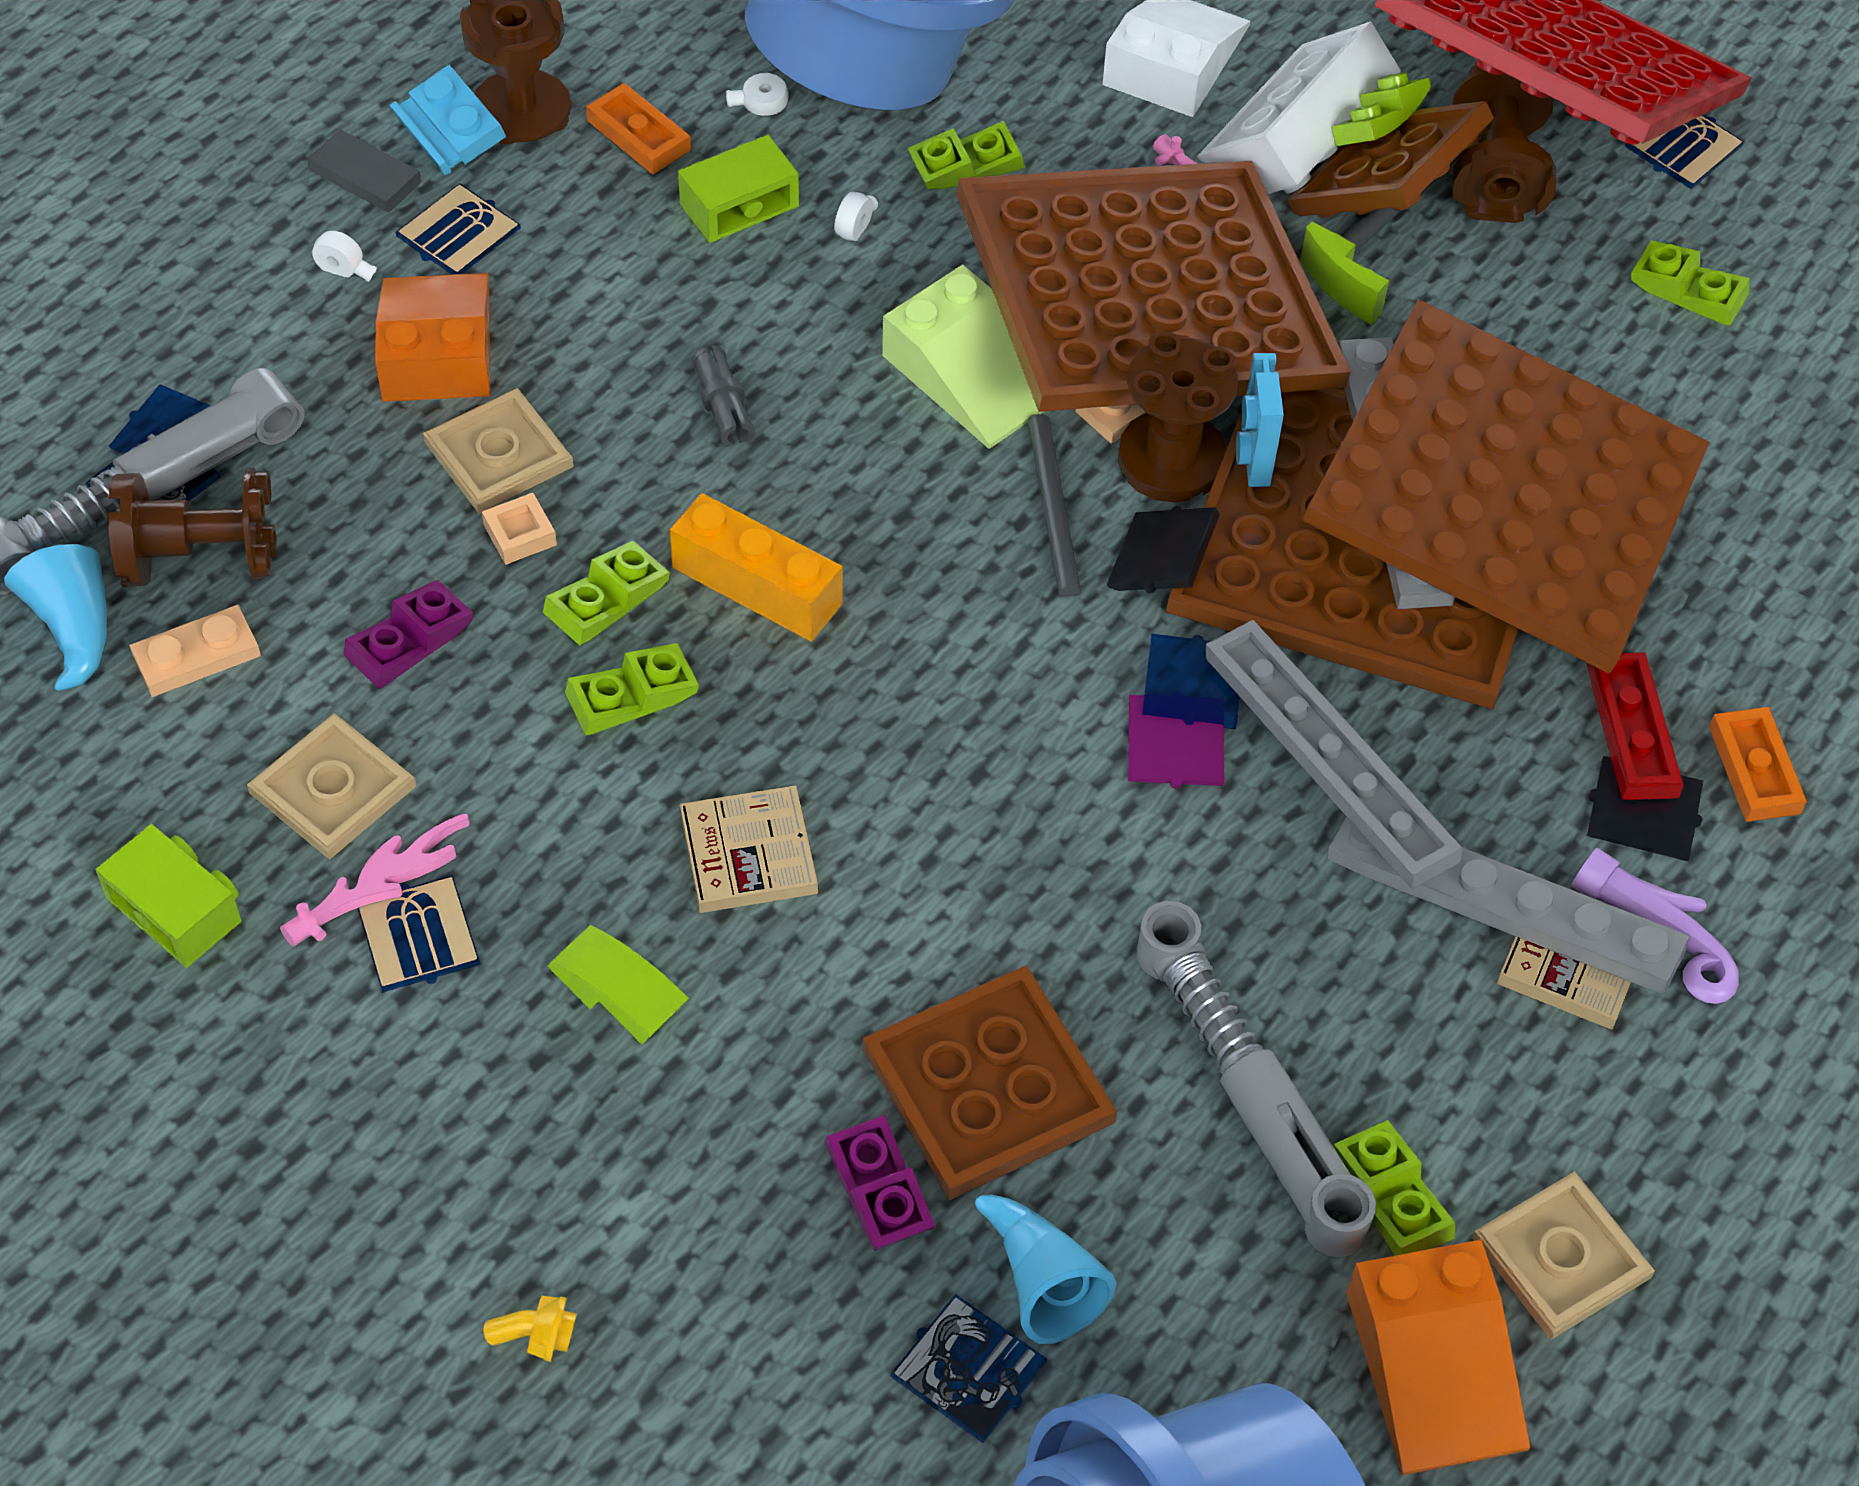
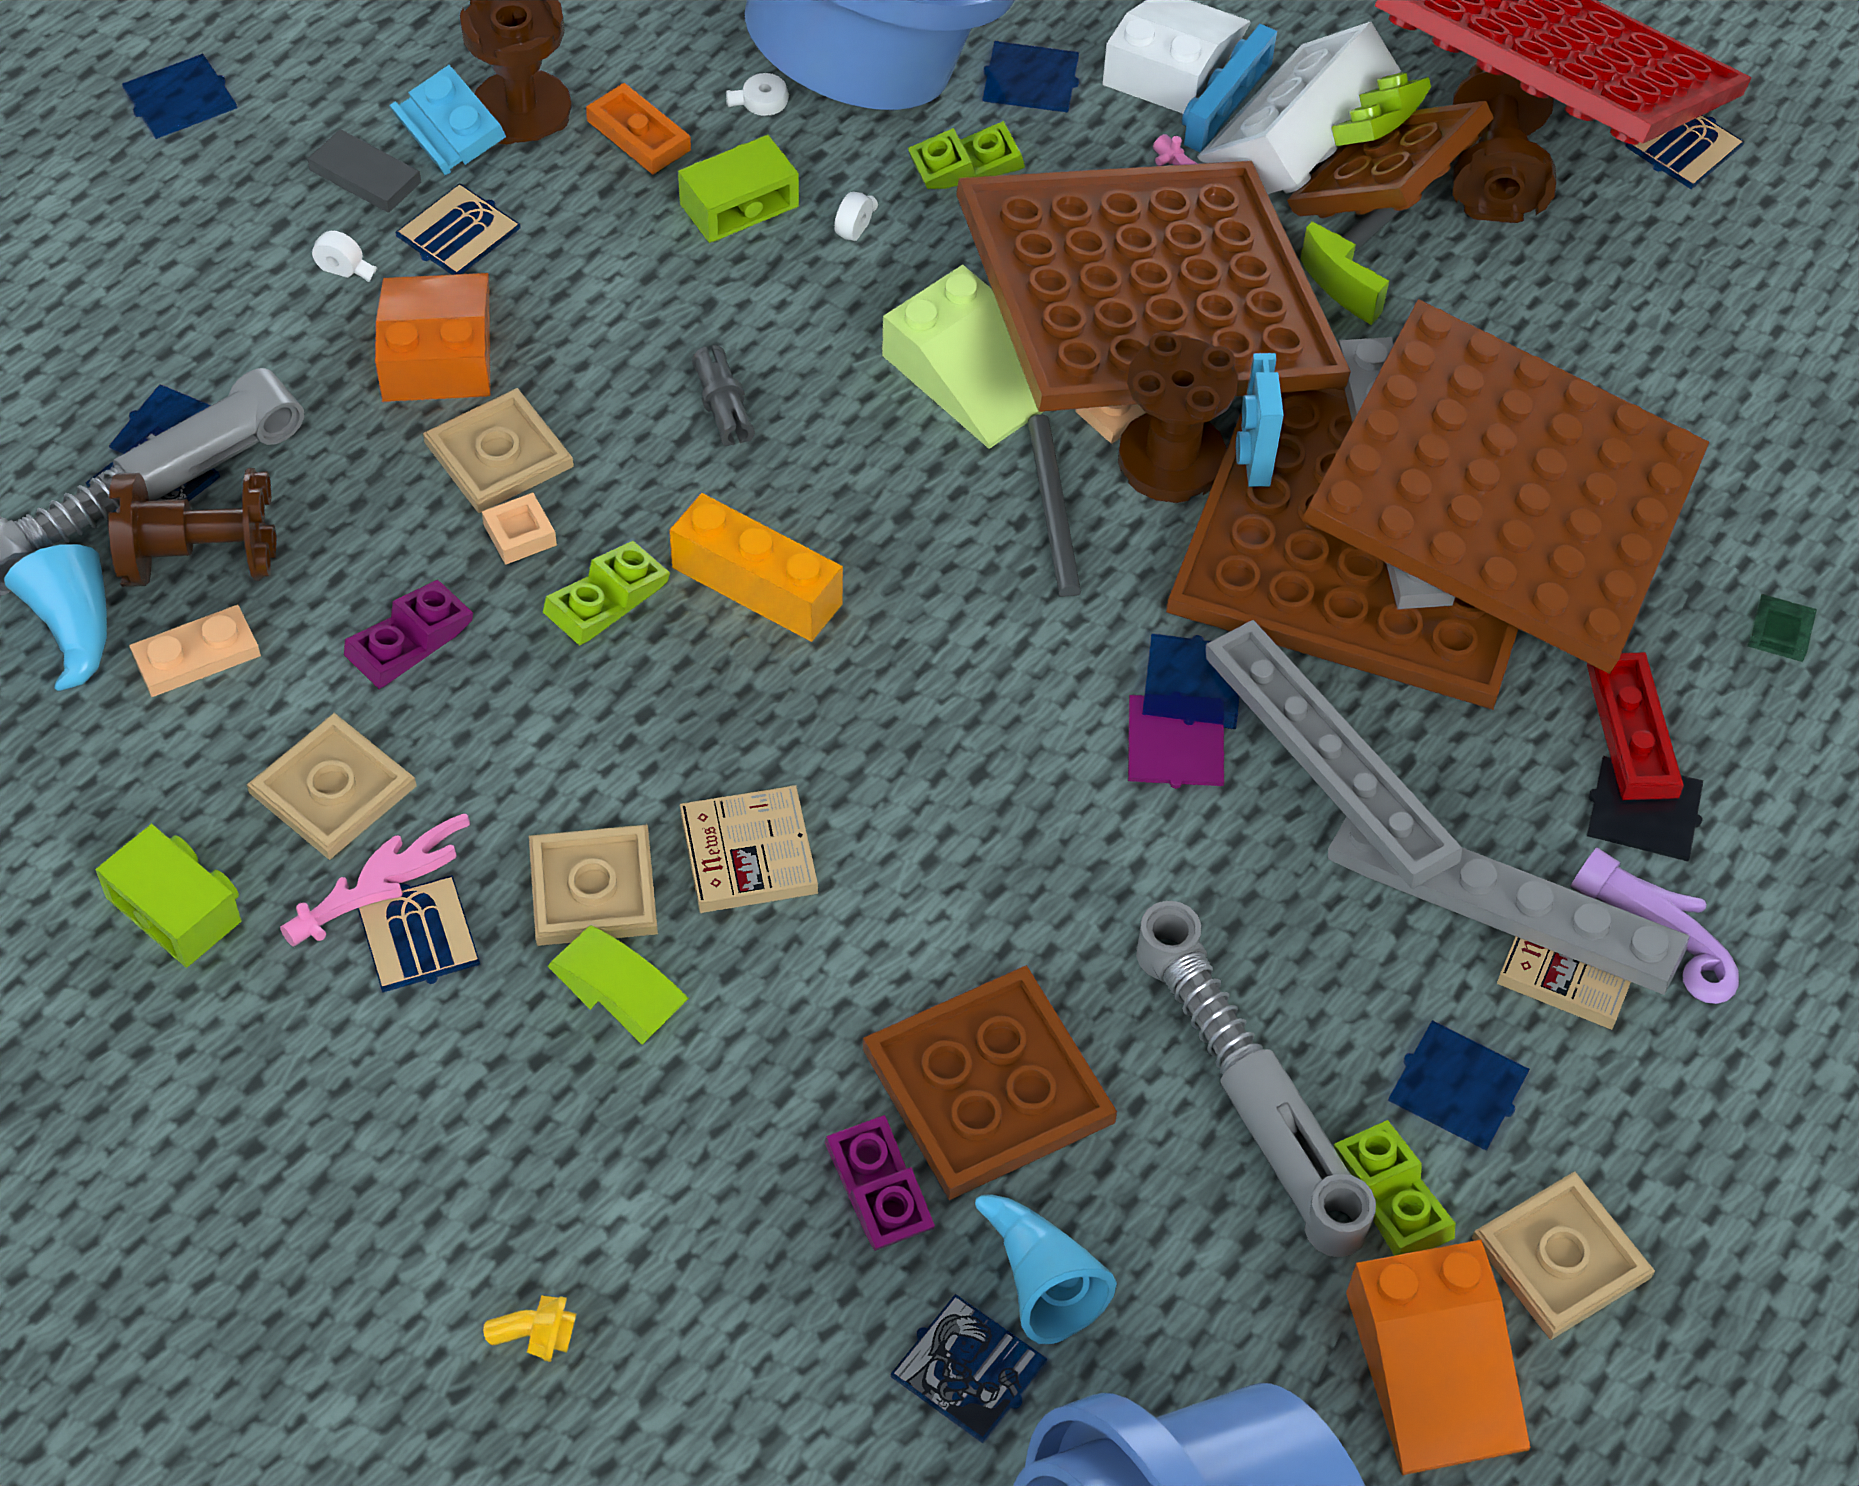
(179, 96): none -> clear blue piece
(594, 881): none -> tan tile
(643, 685): lime slope -> none
(1031, 76): none -> clear blue piece
(1163, 549): black piece -> none
(1228, 87): none -> dark azure plate
(1459, 1085): none -> clear blue piece
(1678, 278): lime slope -> none
(1757, 764): orange plate -> none
(1782, 627): none -> clear green tile

